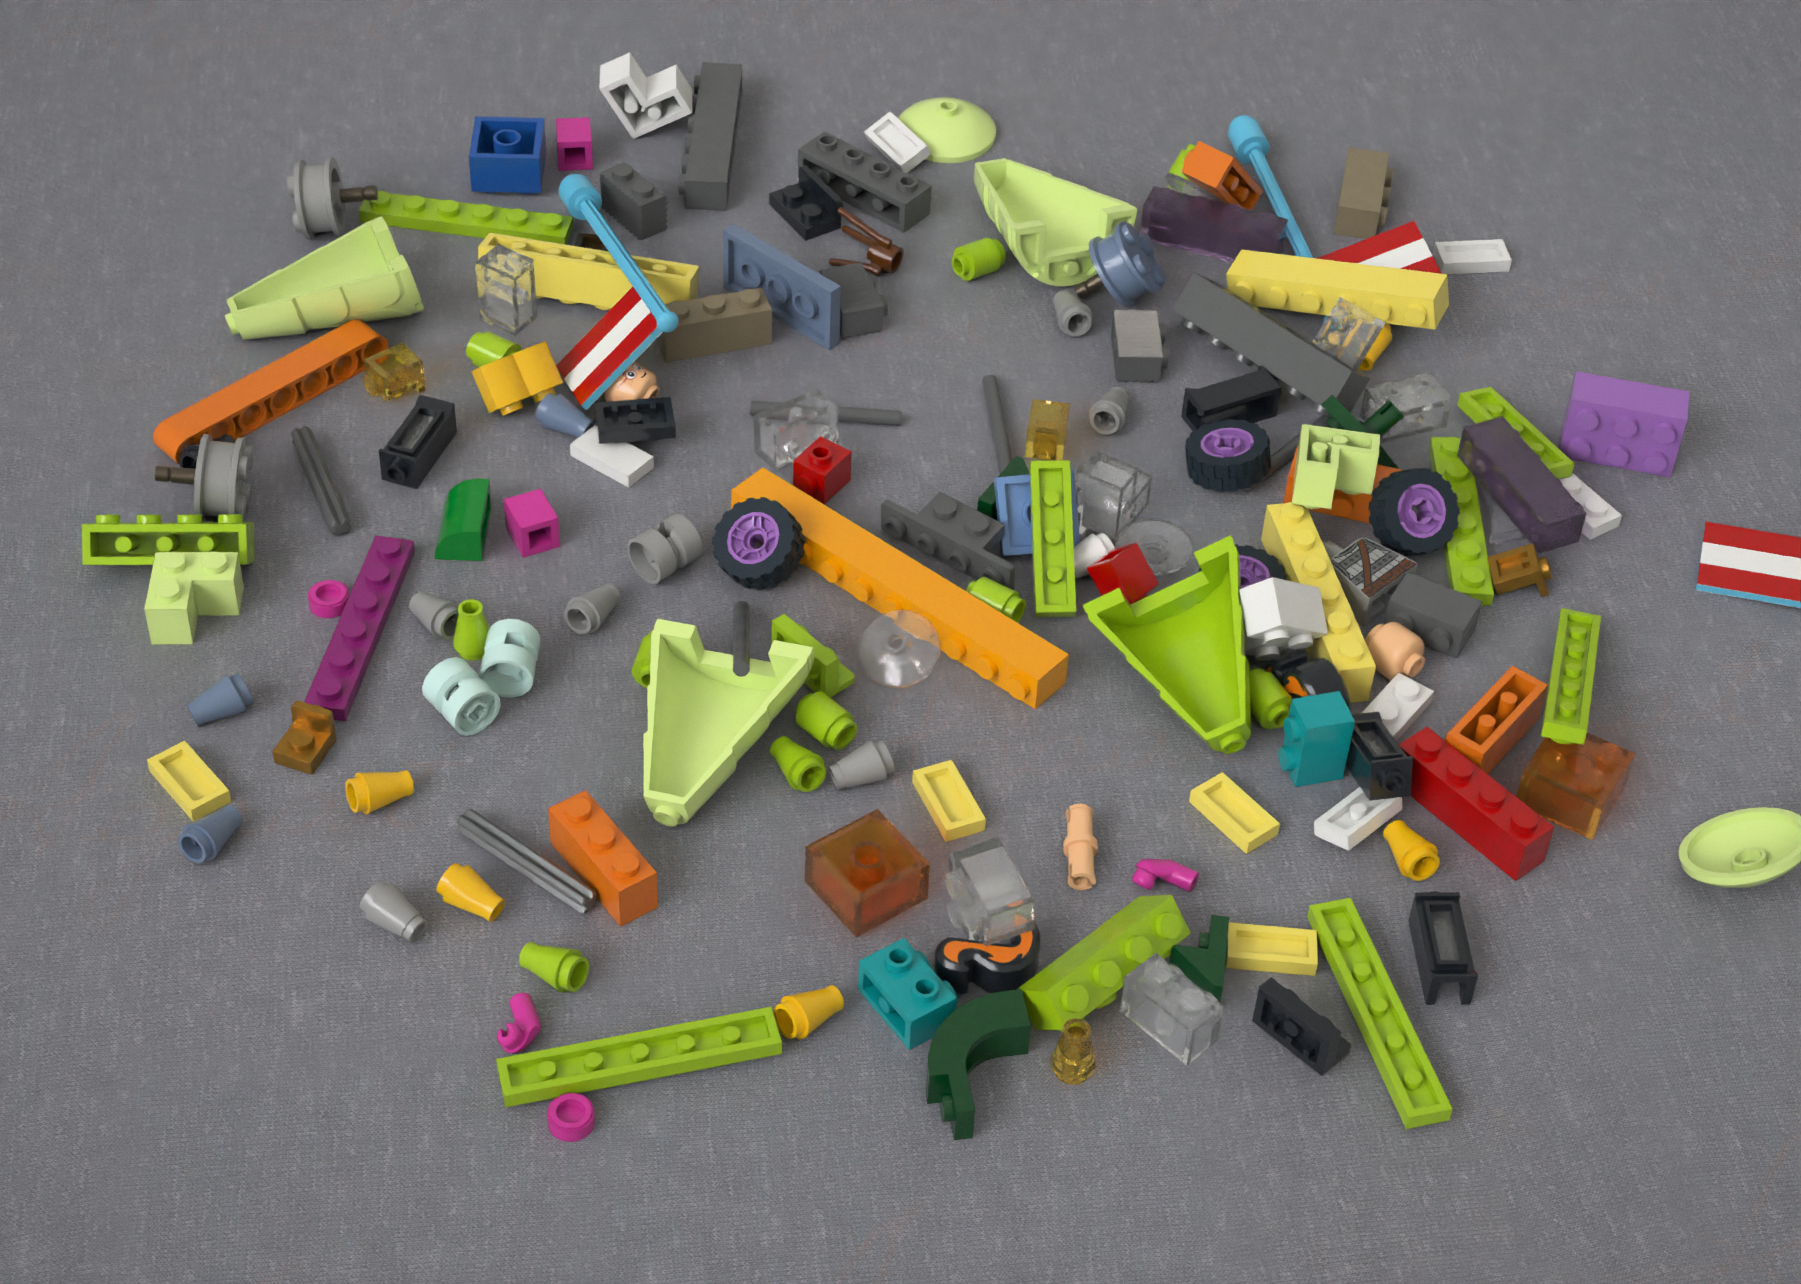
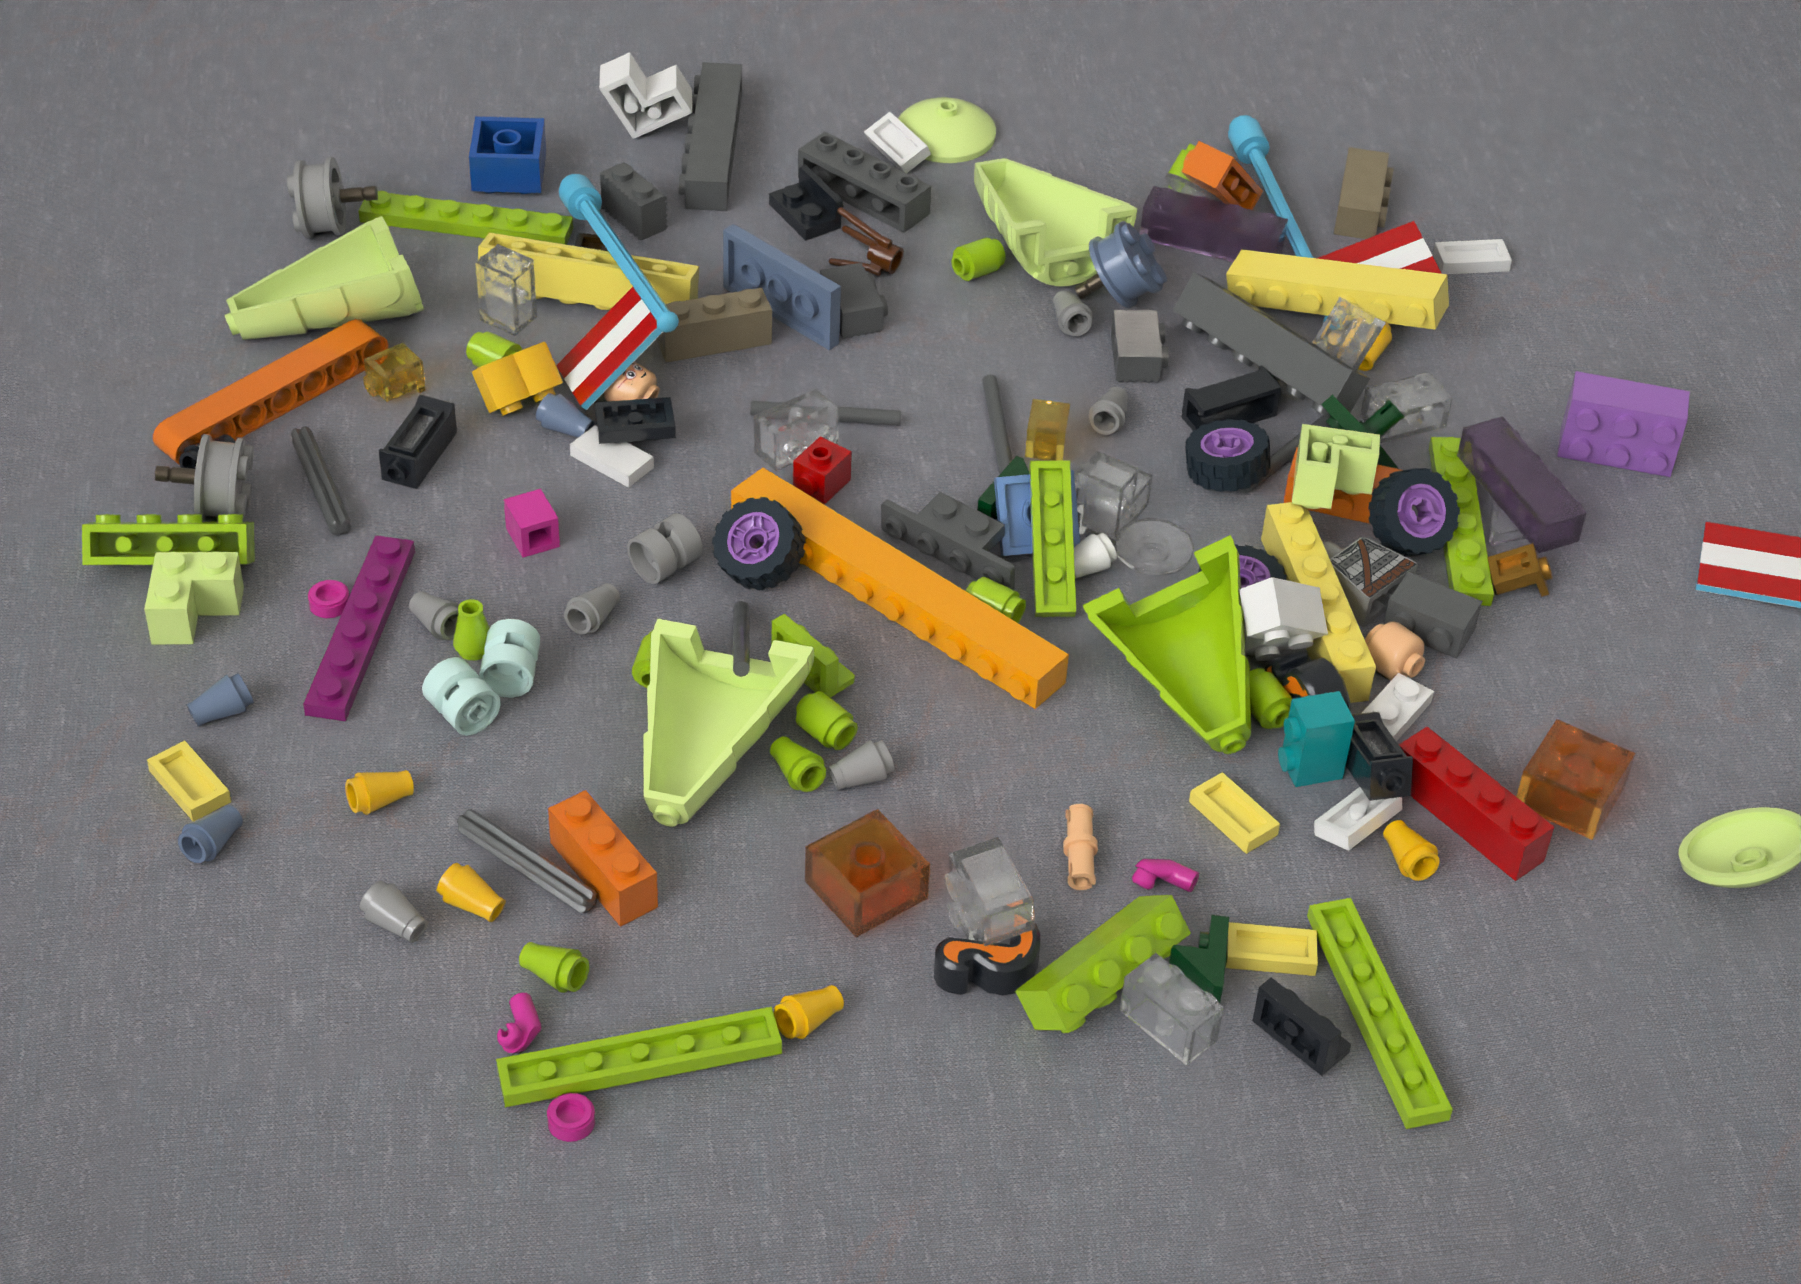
(306, 739): pearl gold bracket -> none
(465, 521): green brick -> none
(574, 144): dark pink brick -> none
(905, 664): clear dish -> none
(906, 992): teal brick -> none
(948, 800): light yellow tile -> none
(970, 1035): dark green arch -> none
(1074, 1054): clear yellow cone -> none
(1123, 569): red brick -> none
(1441, 944): black window -> none
(1488, 404): lime plate -> none
(1499, 719): orange brick -> none
(1571, 677): lime plate -> none
(1600, 515): white plate -> none

